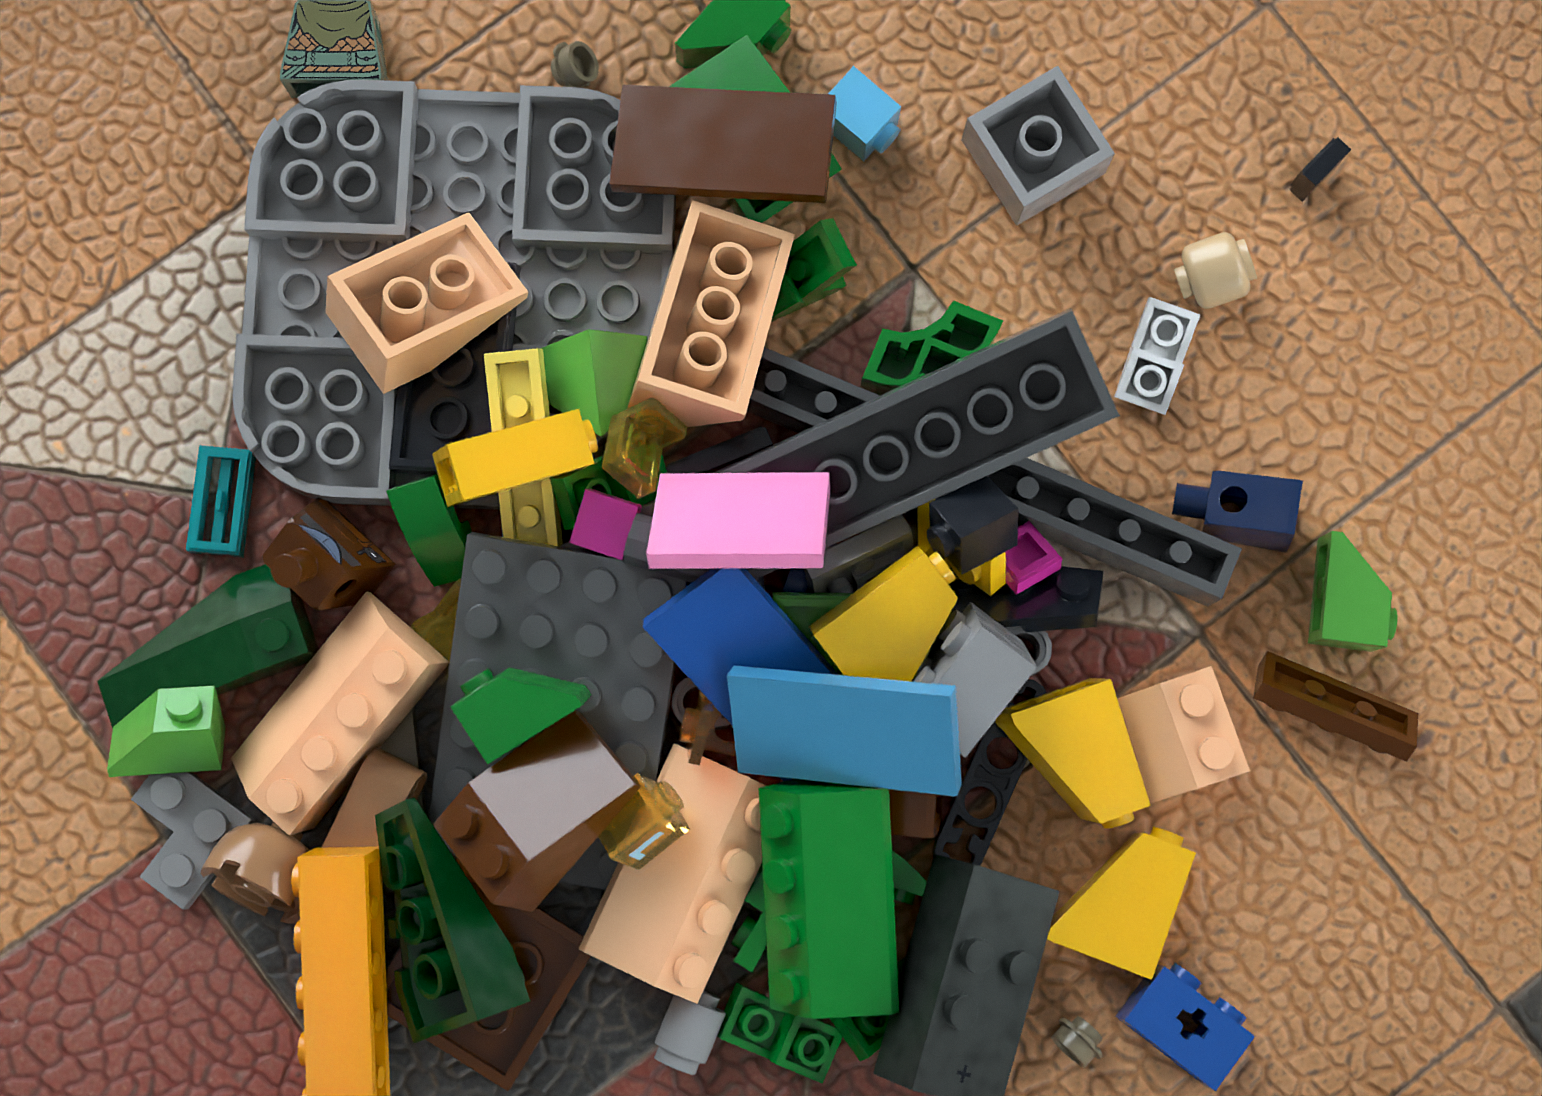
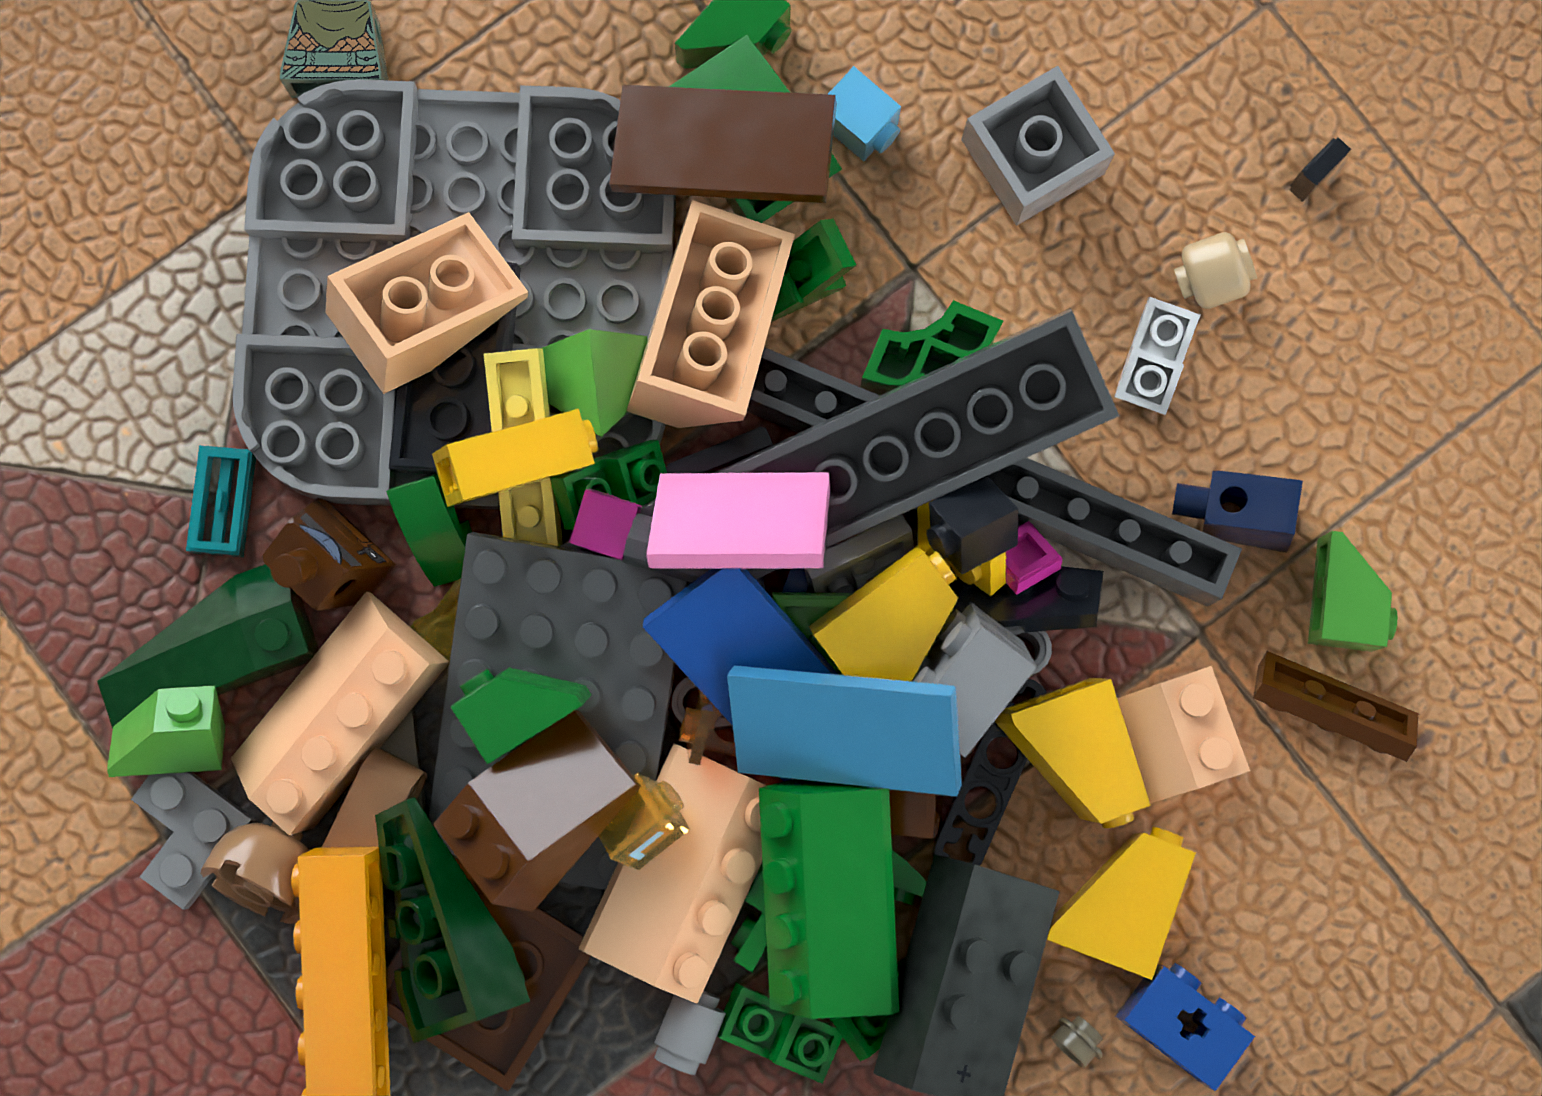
(574, 64): dark tan plate -> none
(637, 444): clear yellow bracket -> none

